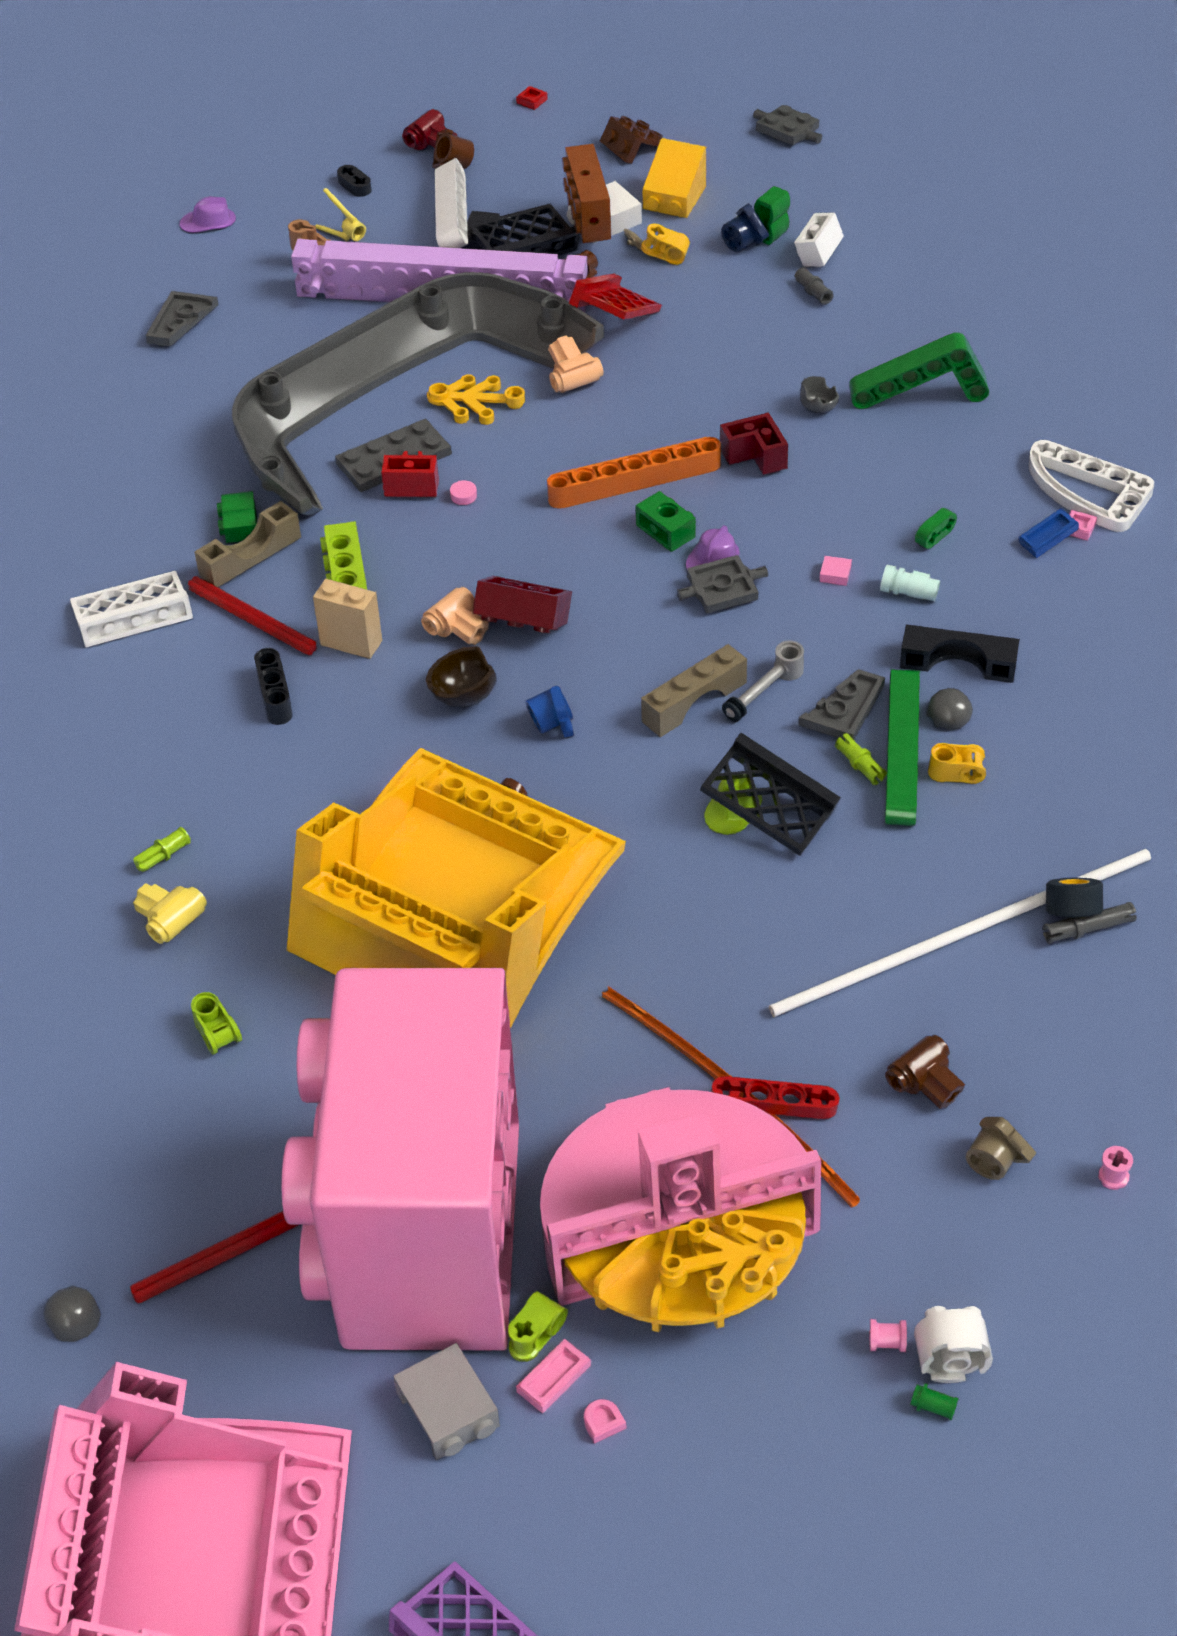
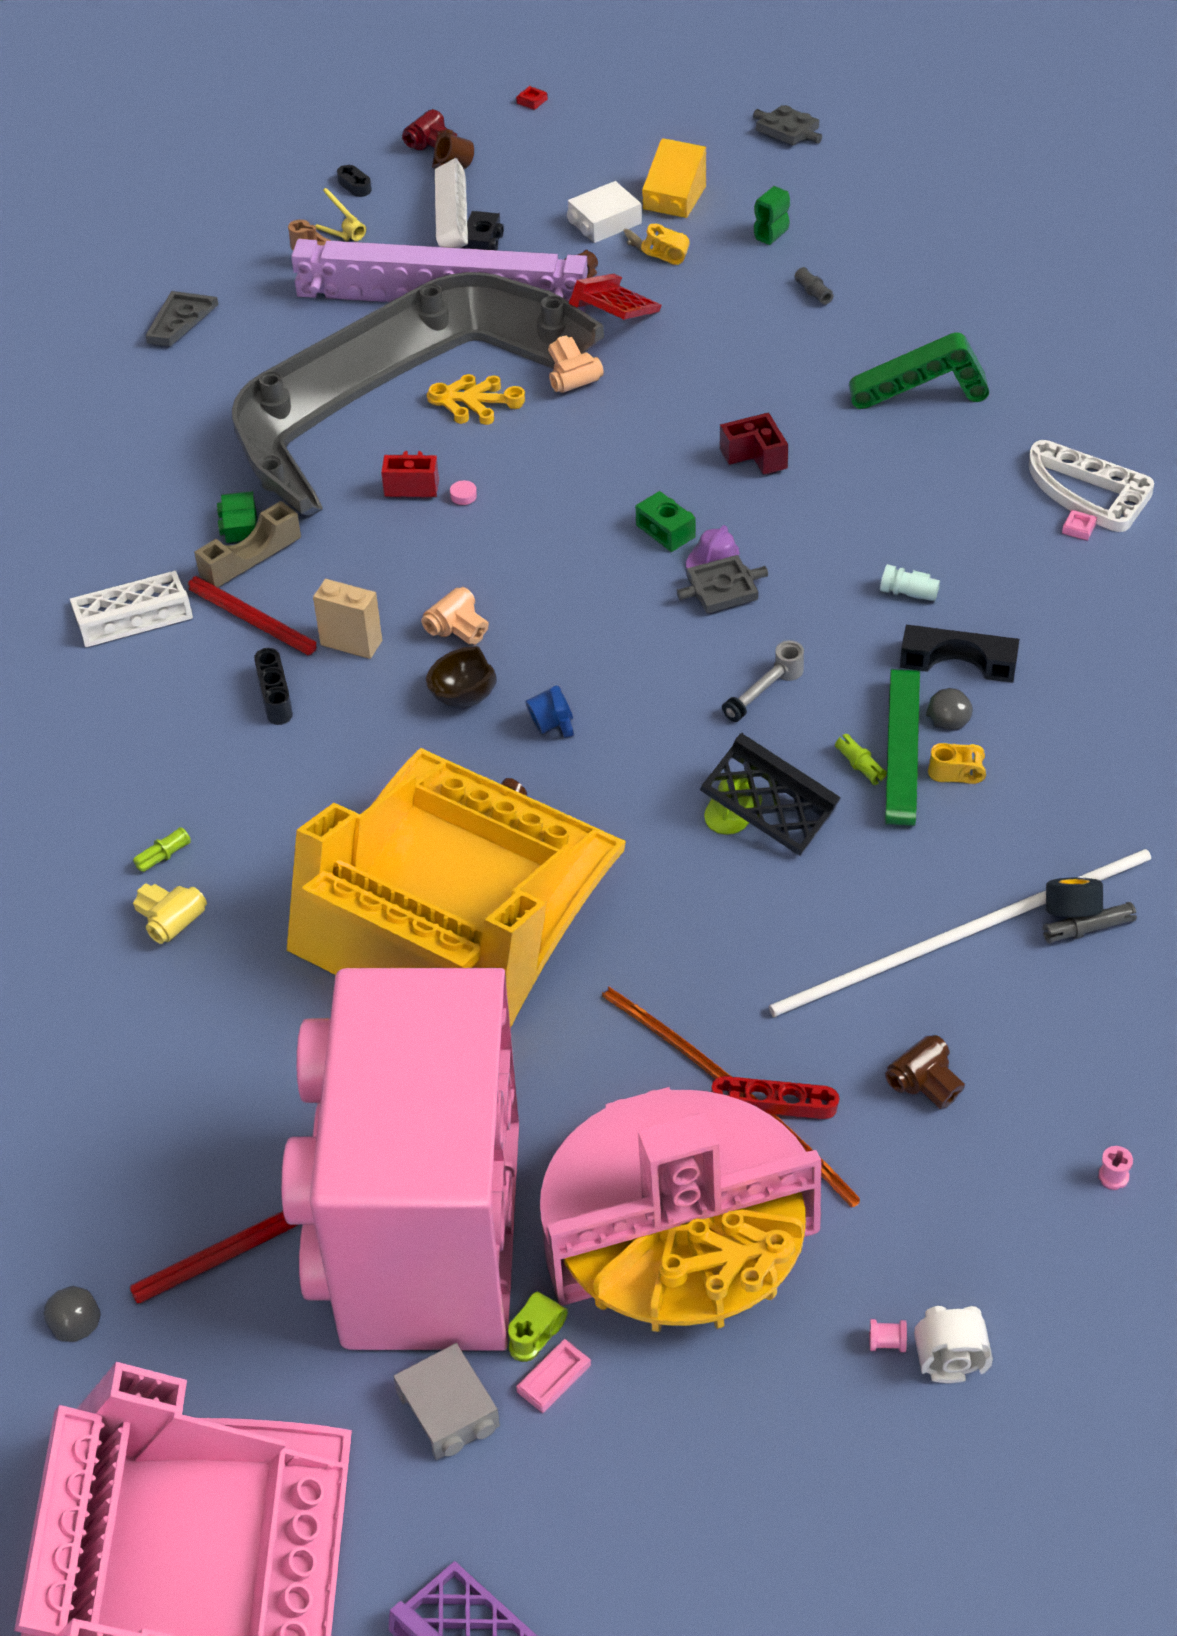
(208, 214): medium lavender piece -> none
(216, 1026): lime piece -> none
(343, 555): lime brick -> none
(365, 461): dark grey plate -> none
(522, 603): dark red brick -> none
(546, 242): black fence -> none
(587, 193): dark orange brick -> none
(603, 1420): bright pink tile -> none
(625, 137): reddish brown bracket -> none
(634, 472): orange beam -> none
(668, 704): dark tan arch -> none
(744, 229): dark blue piece -> none
(817, 395): dark grey hair -> none
(818, 239): white brick -> none
(835, 570): bright pink tile -> none
(846, 707): dark grey wing -> none
(934, 1401): green pin -> none
(936, 528): green beam -> none
(997, 1148): dark tan piece -> none
(1048, 533): blue tile -> none

